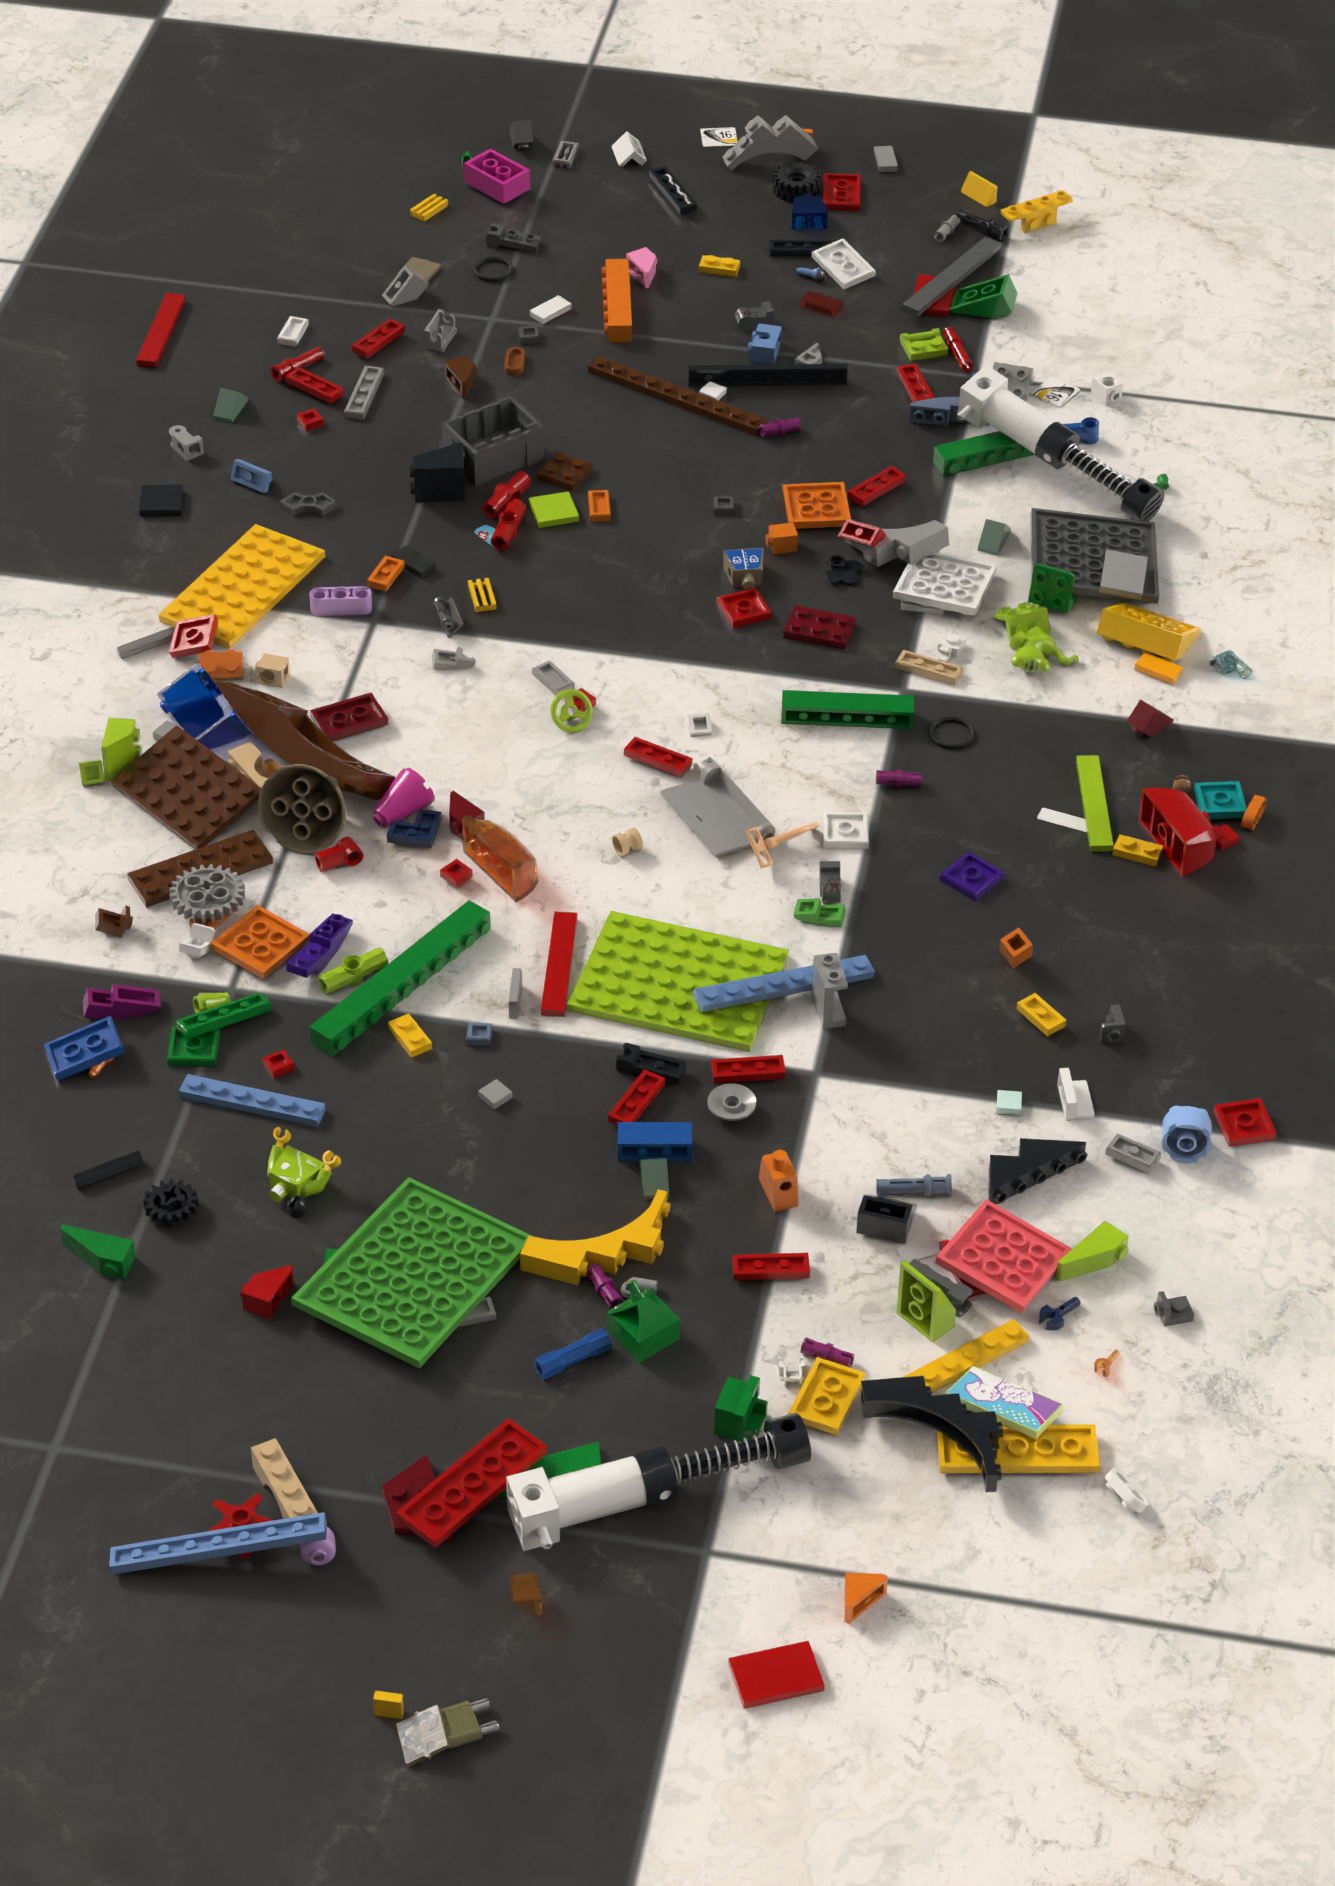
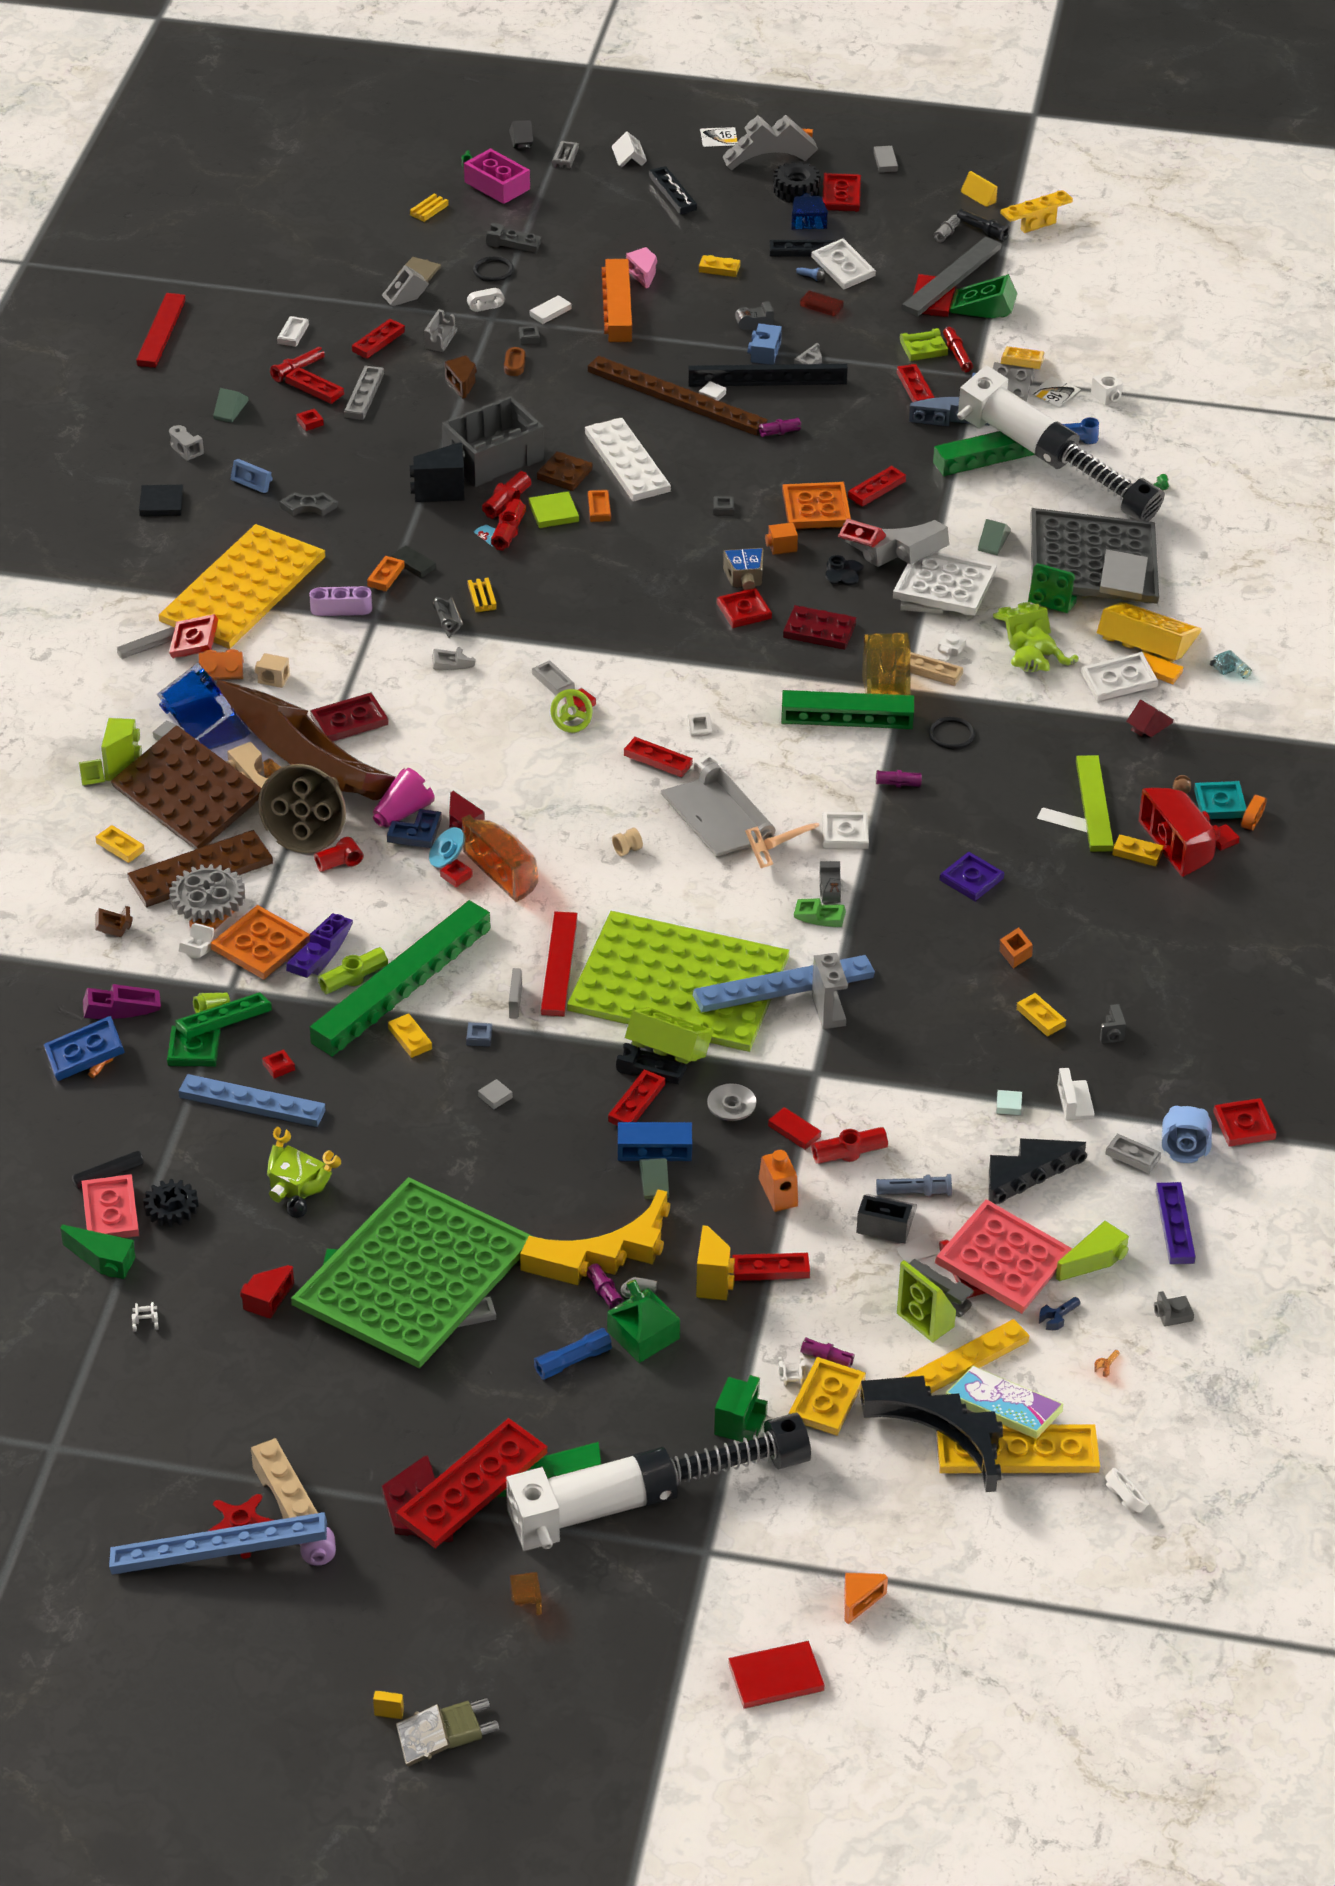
(111, 1206): none -> coral plate
(120, 843): none -> yellow plate
(135, 1317): none -> white piece
(447, 847): none -> medium azure dish
(485, 299): none -> white beam
(627, 459): none -> white plate
(668, 1034): none -> lime brick
(714, 1267): none -> yellow slope
(748, 1069): red plate -> none
(794, 1128): none -> red tile
(849, 1145): none -> red piece
(886, 664): none -> clear yellow slope
(1022, 357): none -> yellow tile
(1119, 676): none -> white tile
(1175, 1223): none -> dark purple plate

